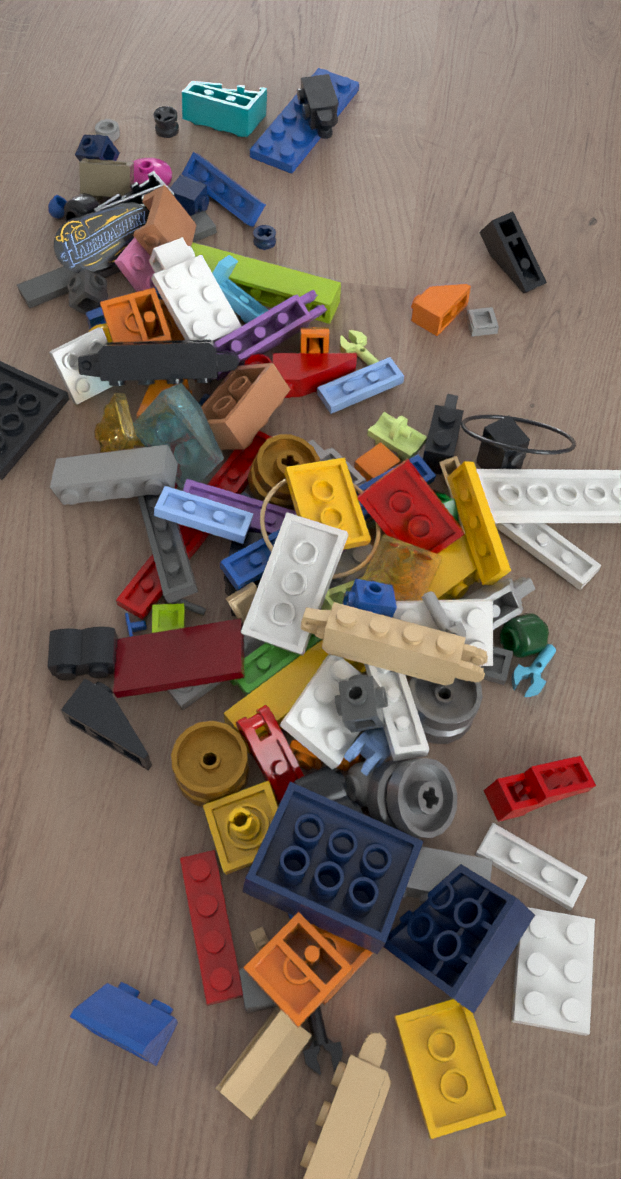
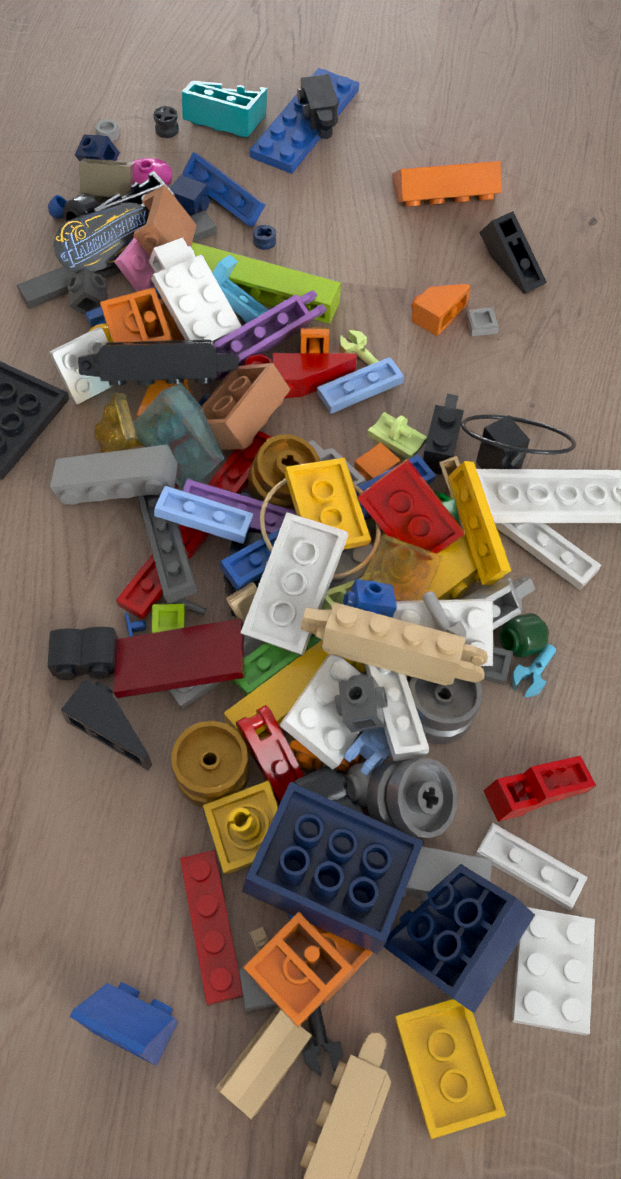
(448, 182): none -> orange slope

